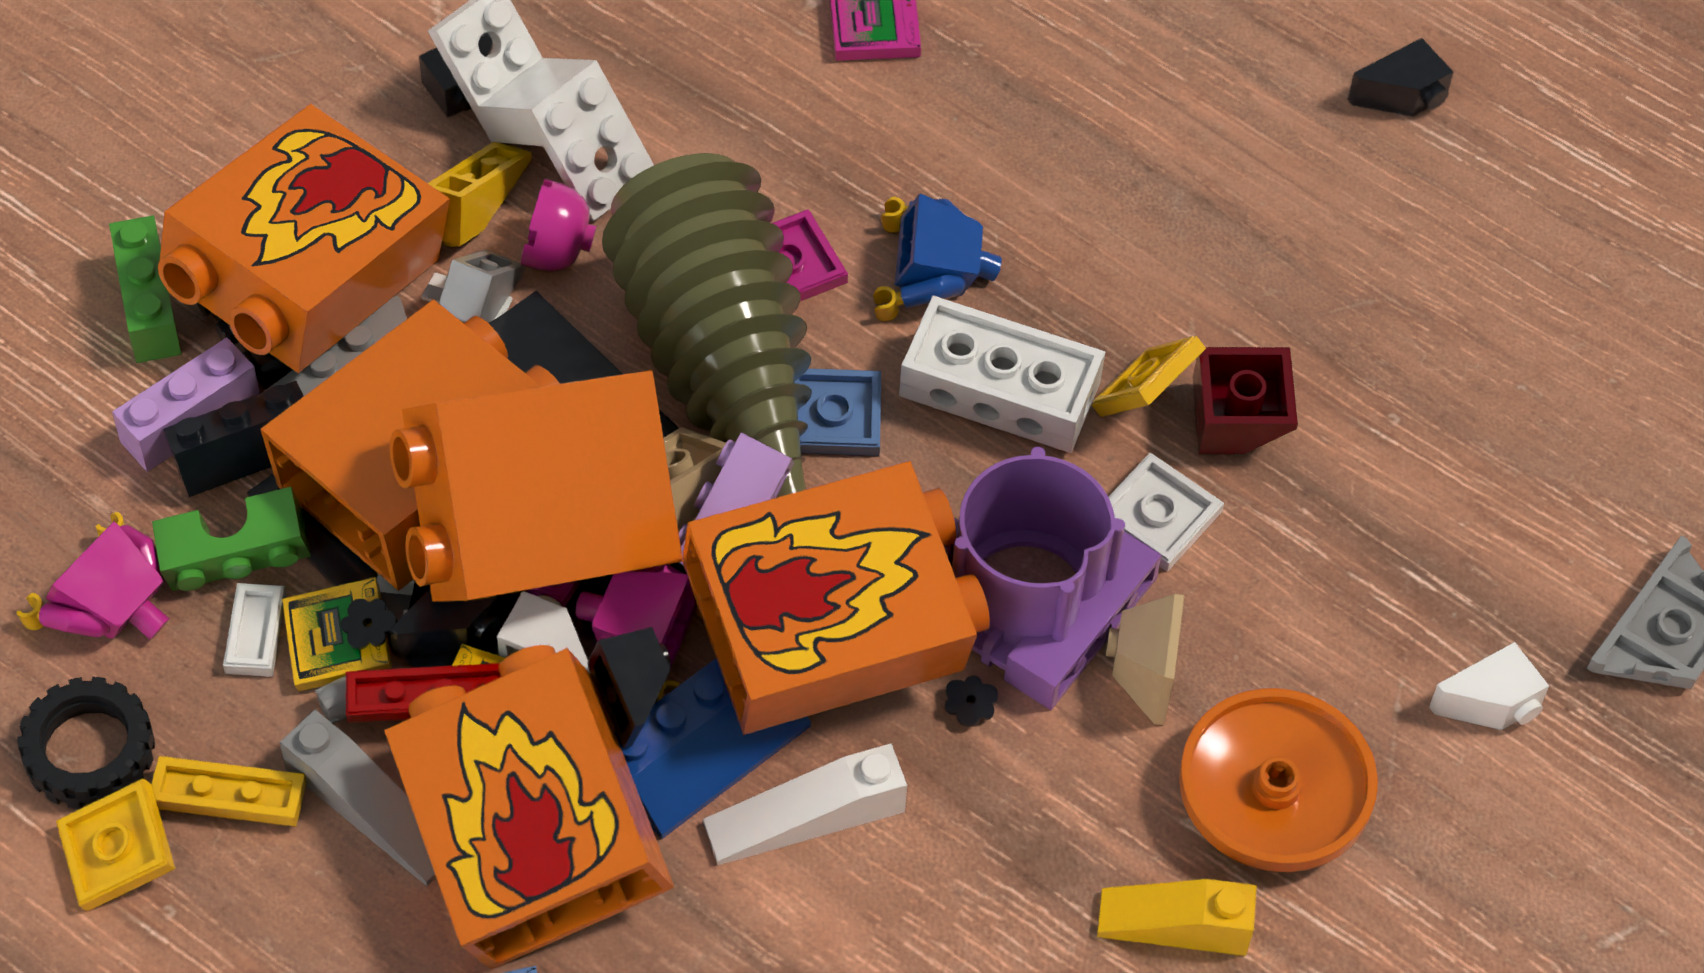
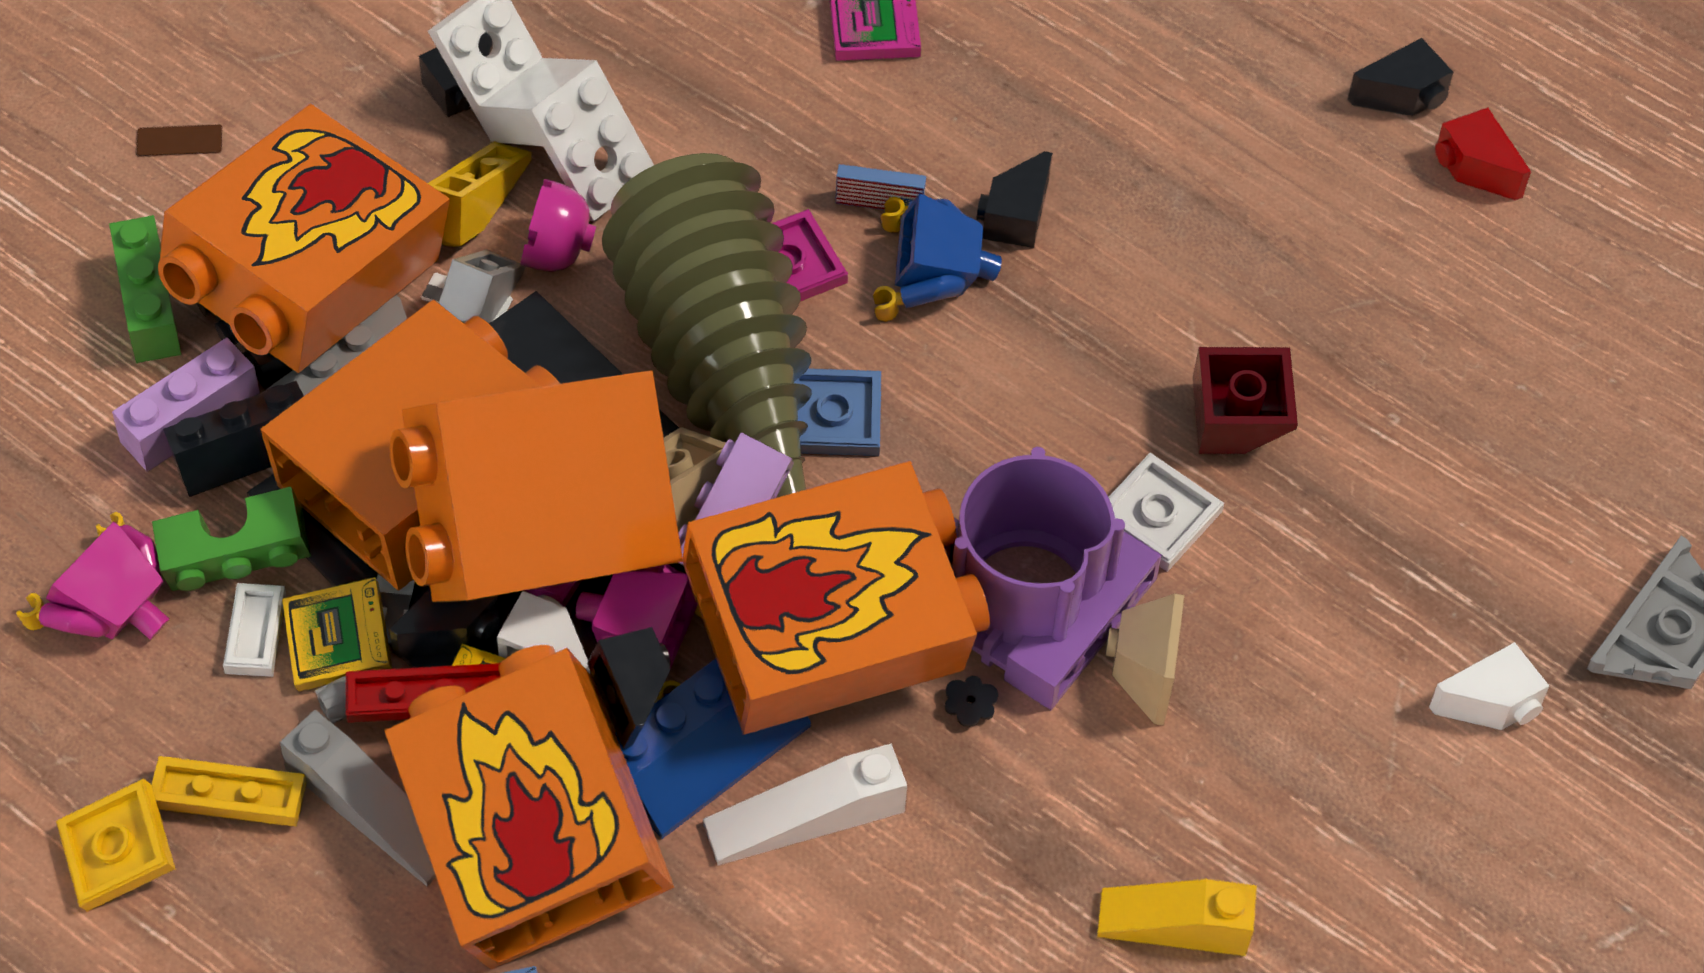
(71, 701): black tyre -> none
(179, 140): none -> reddish brown sticker
(364, 613): black plant -> none
(874, 186): none -> tile
(1001, 374): white brick -> none
(1016, 202): none -> black slope
(1148, 376): yellow tile -> none
(1278, 780): orange dish -> none
(1482, 155): none -> red slope

